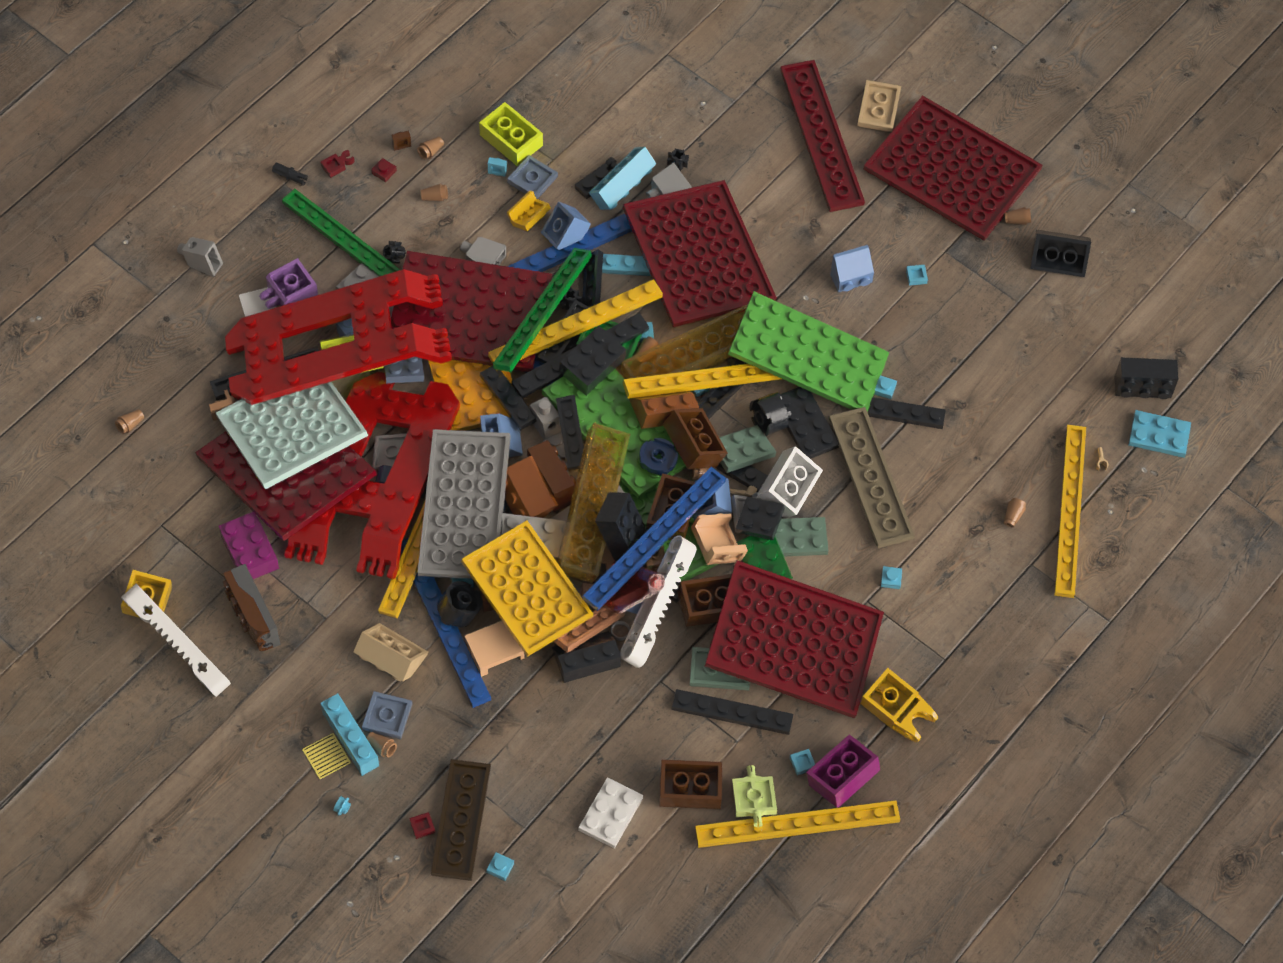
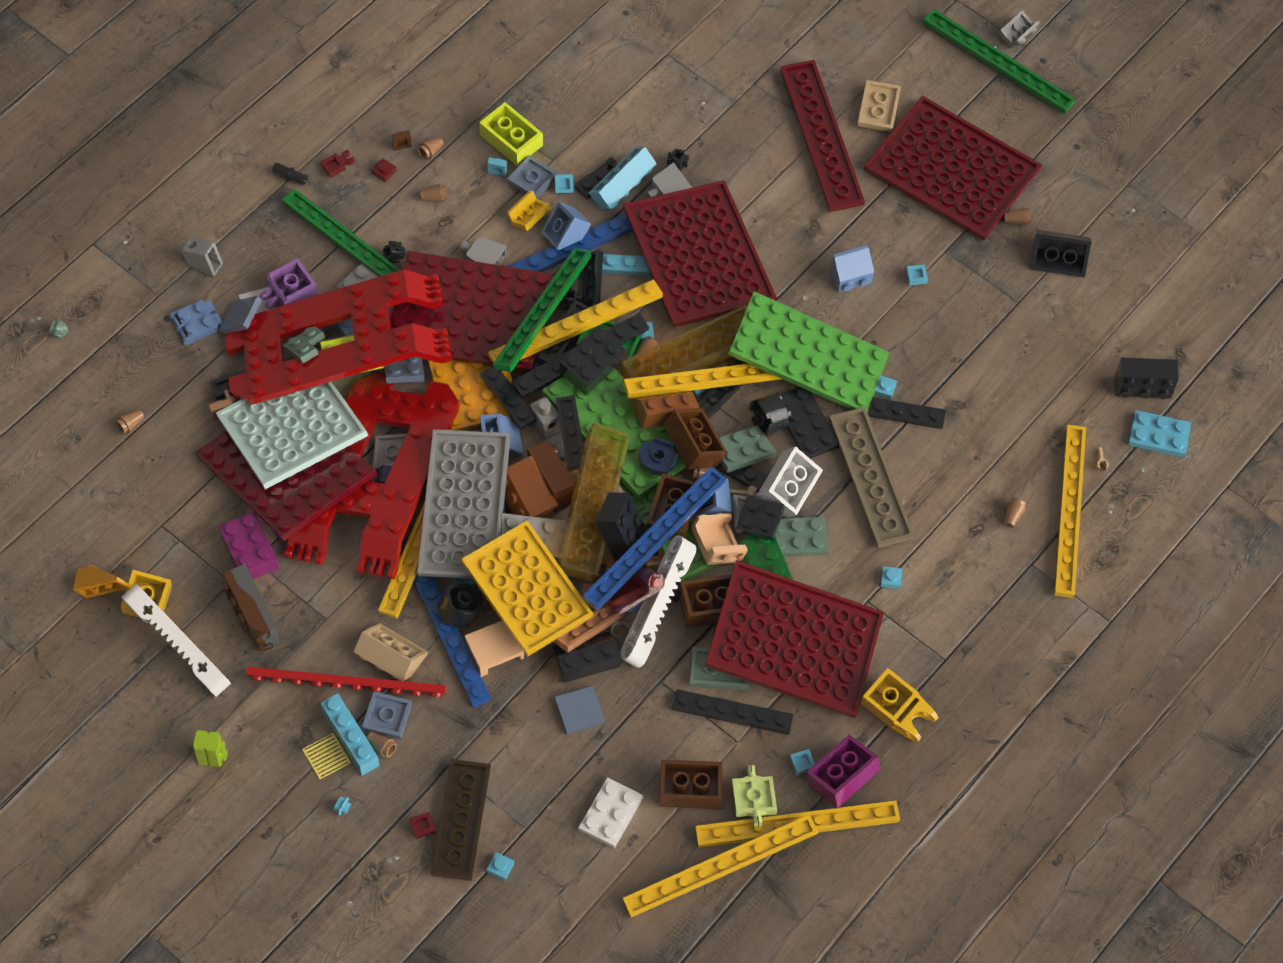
(58, 329): none -> sand green plate
(93, 582): none -> light orange slope
(197, 320): none -> medium blue plate
(209, 748): none -> lime brick
(240, 314): none -> sand blue tile
(302, 345): none -> sand green plate
(355, 683): none -> red plate
(564, 183): none -> medium azure plate
(579, 710): none -> sand blue tile
(720, 866): none -> yellow plate
(999, 61): none -> green plate
(1017, 28): none -> light grey bracket

